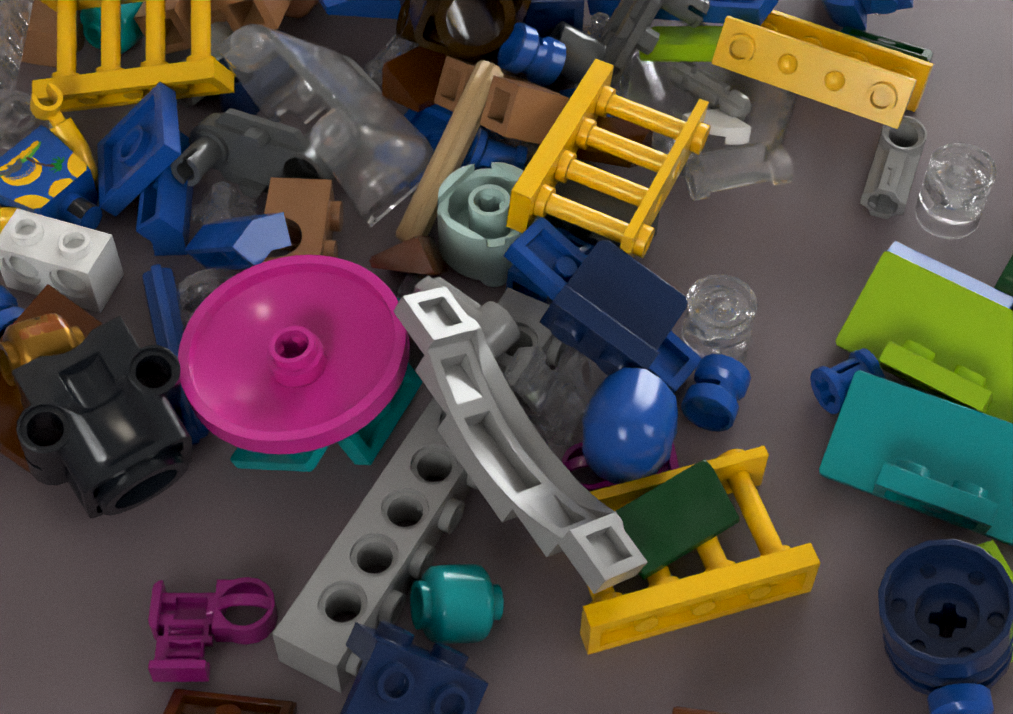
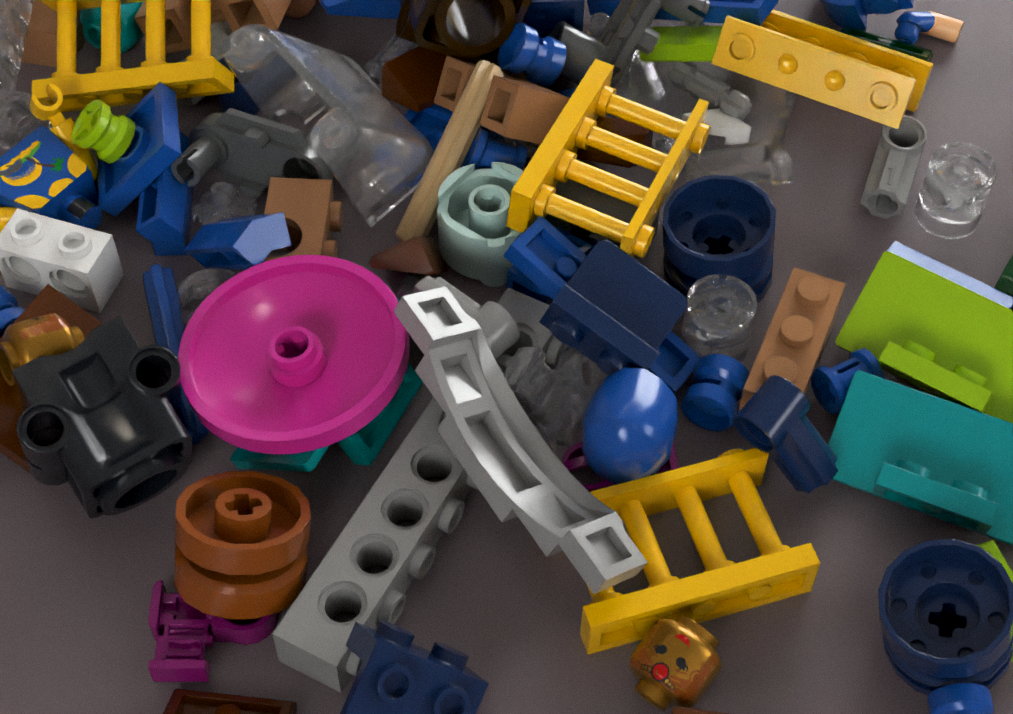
(103, 131): none -> lime wheel
(241, 544): none -> dark orange wheel
(455, 603): teal head -> none
(675, 663): none -> pearl gold head
(678, 516): dark green slope -> none
(719, 229): none -> dark blue wheel
(779, 426): none -> dark blue piece
(796, 332): none -> medium nougat arch
(929, 23): none -> arm

